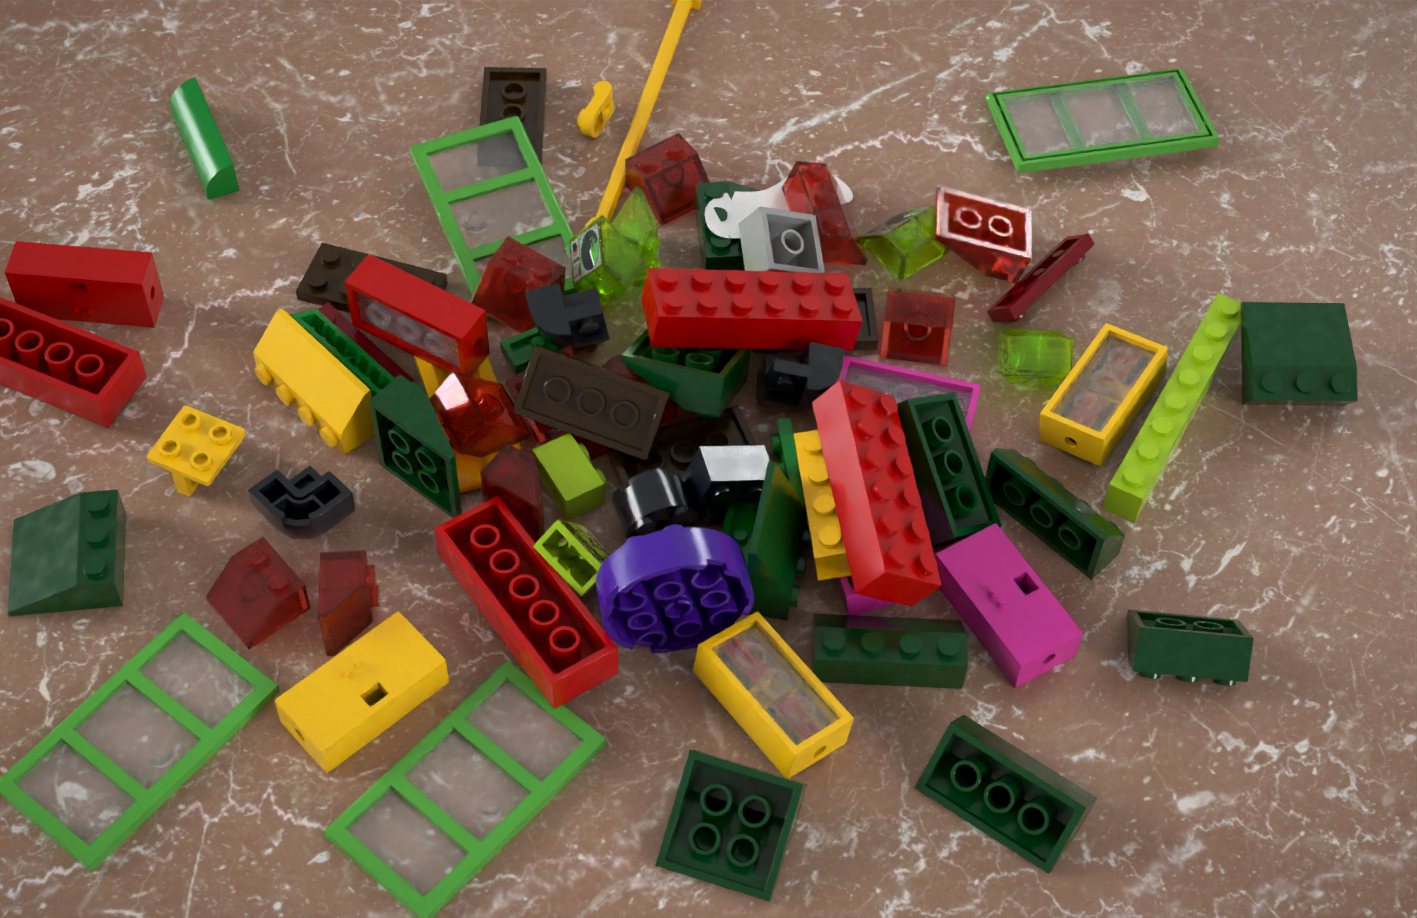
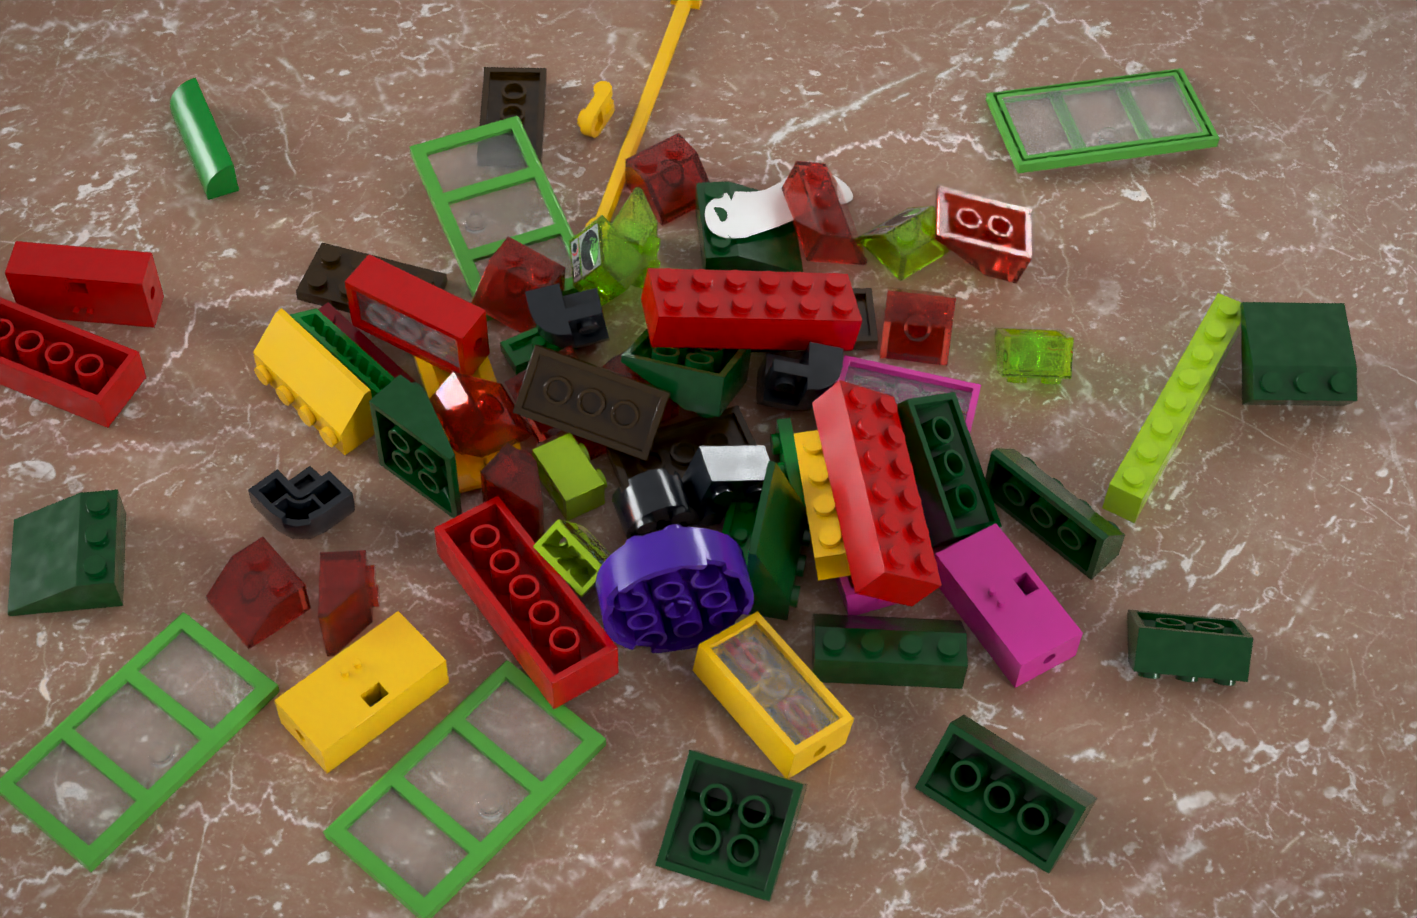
(195, 448): yellow bracket -> none
(781, 241): light grey brick -> none
(1026, 291): dark red plate -> none
(1103, 394): brick -> none

